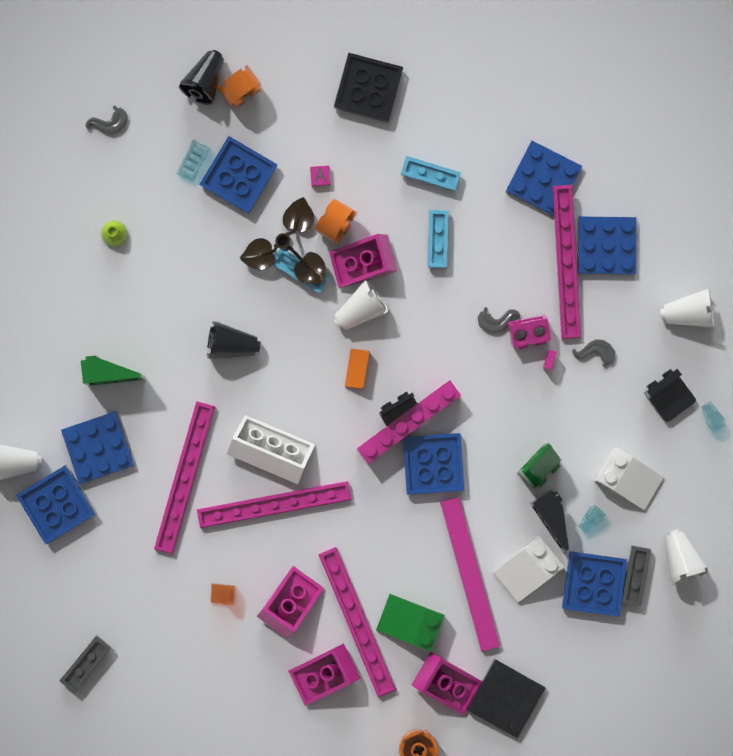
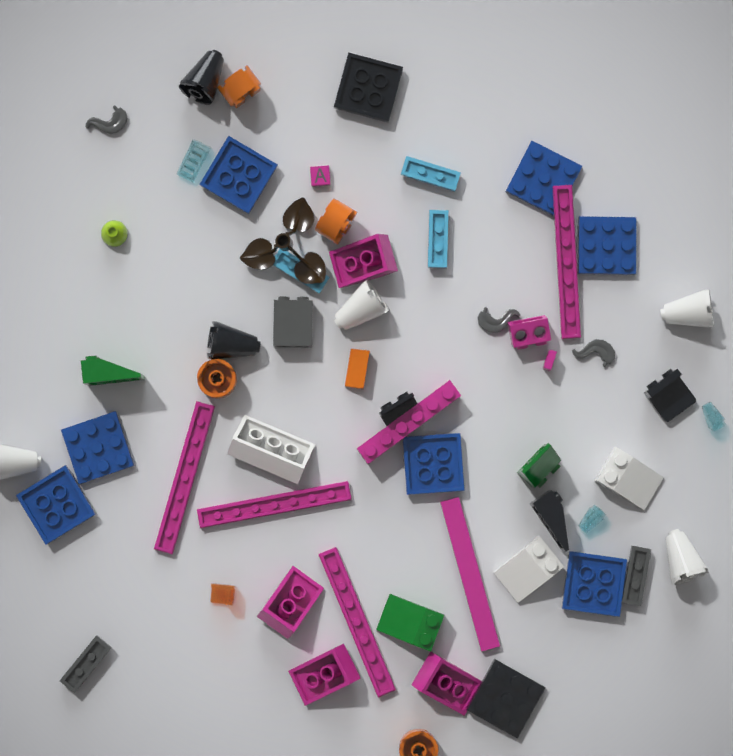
(206, 381): none -> orange brick
(292, 322): none -> dark grey panel

